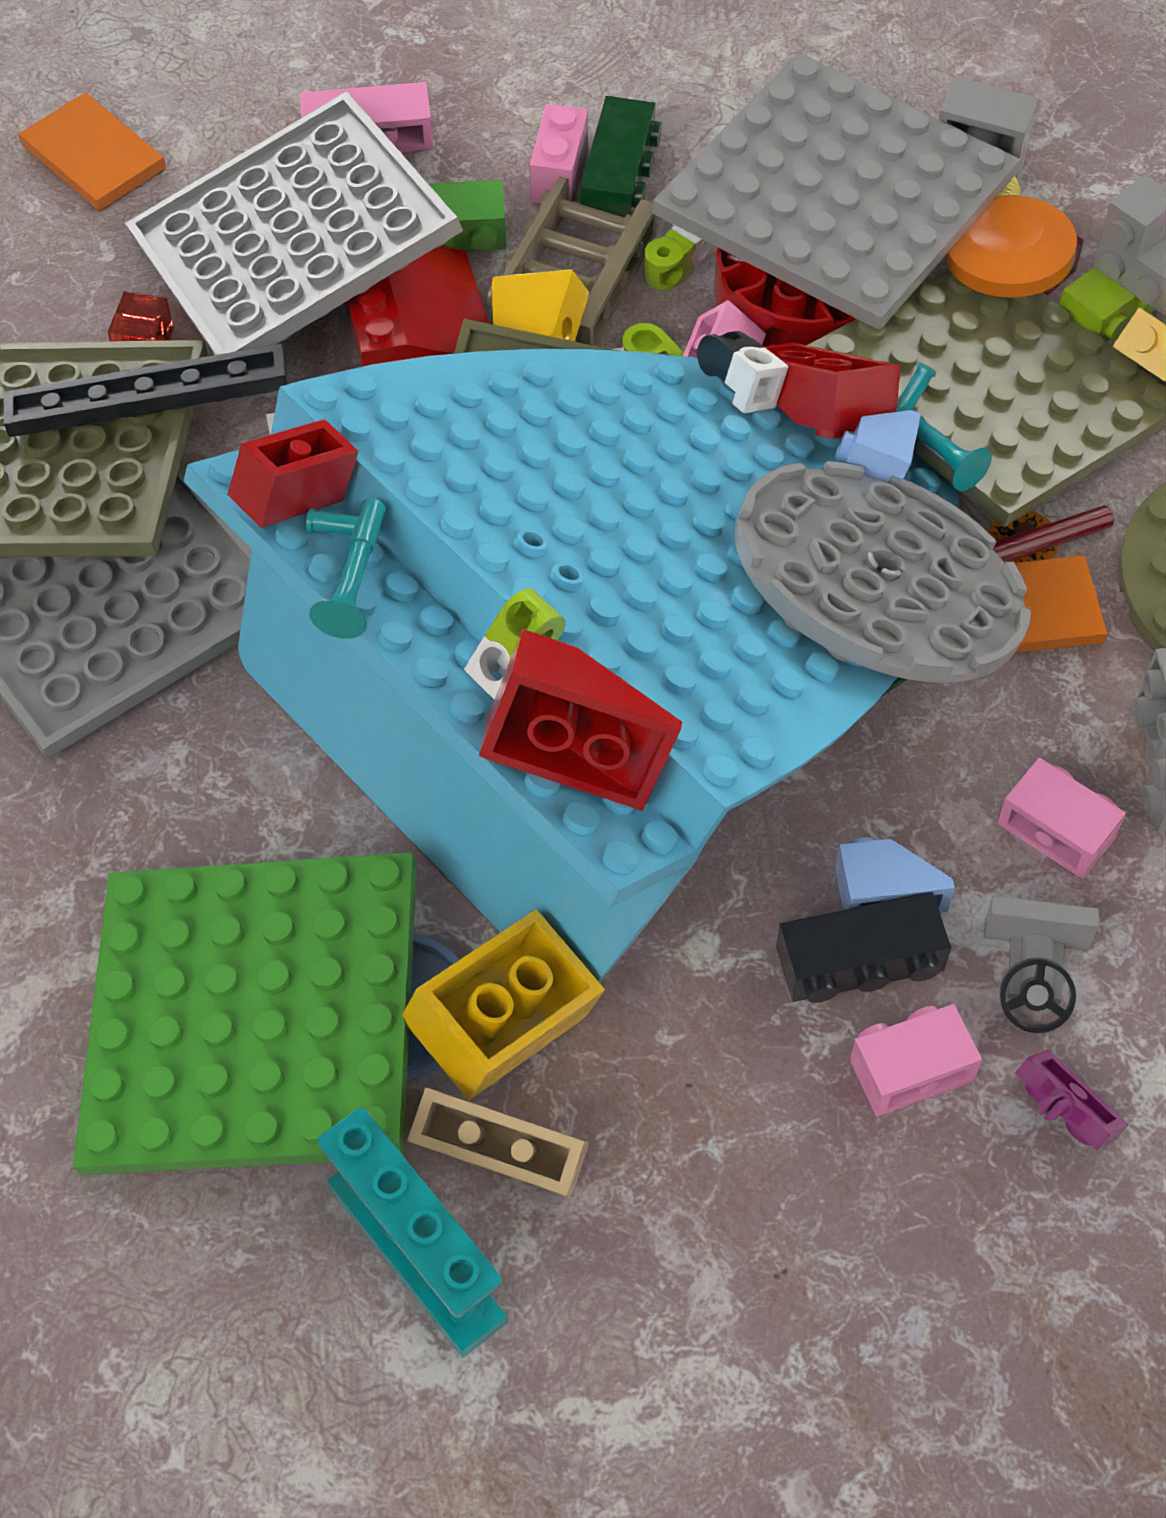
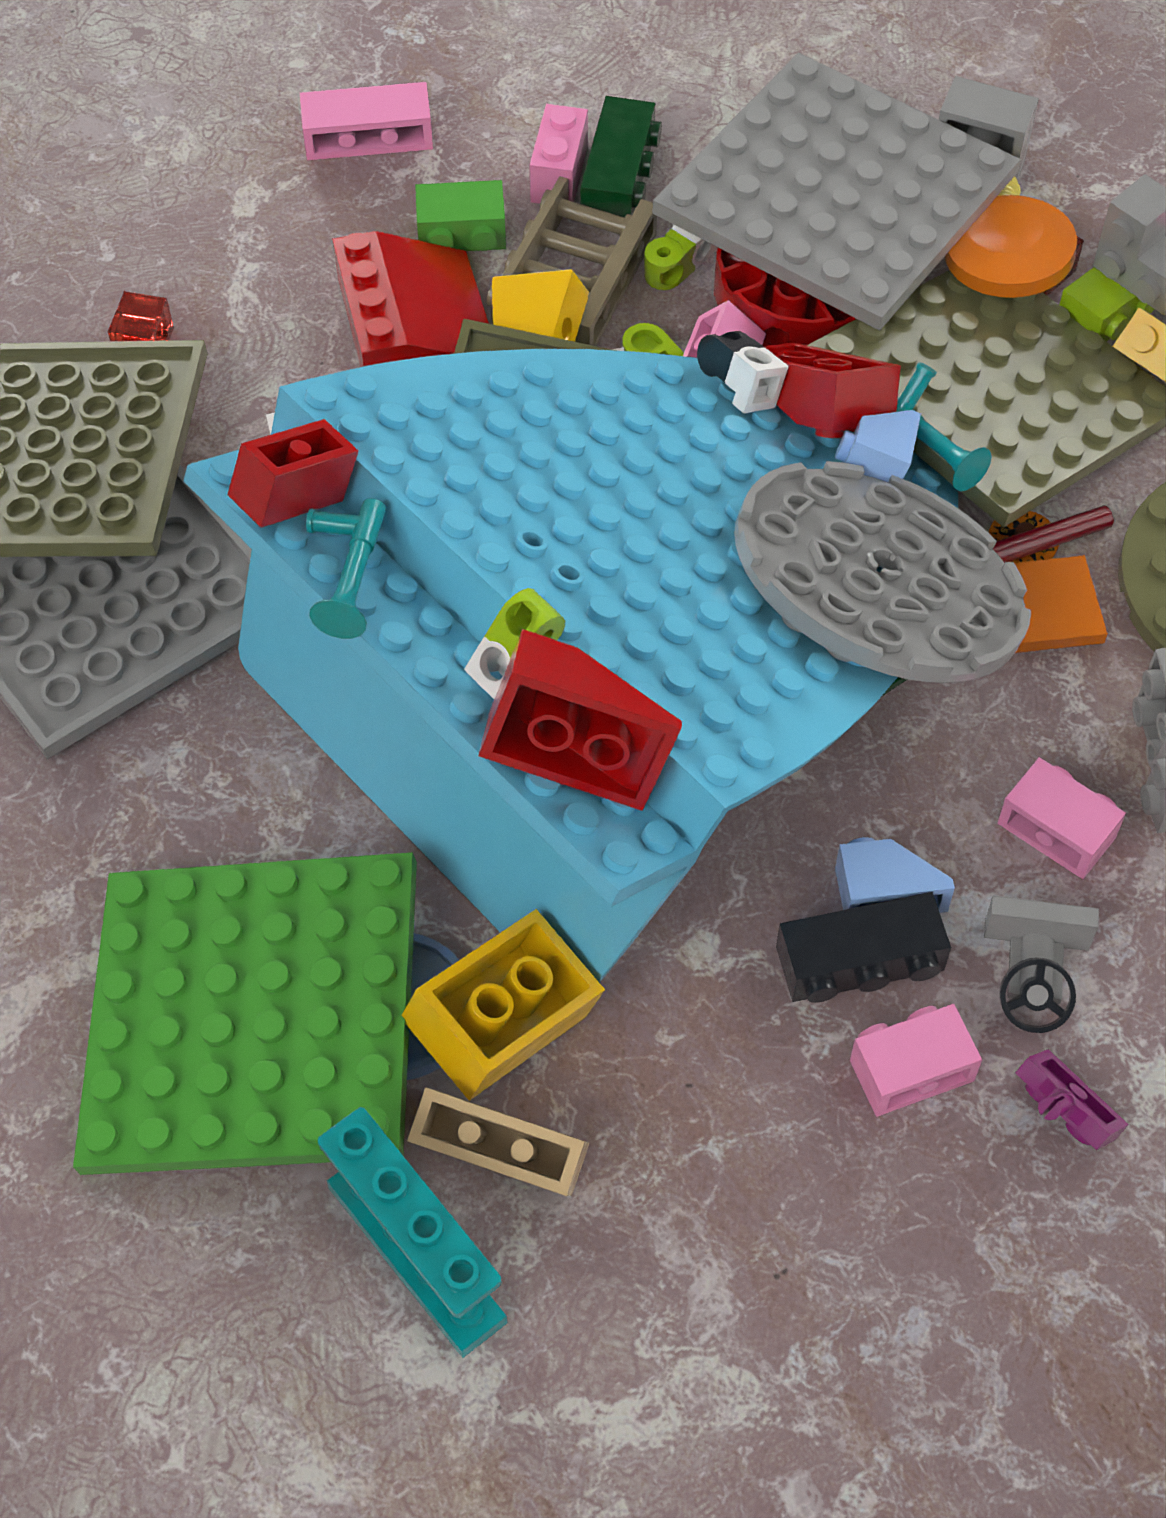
(92, 151): orange tile -> none
(144, 390): black plate -> none
(292, 228): light grey plate -> none

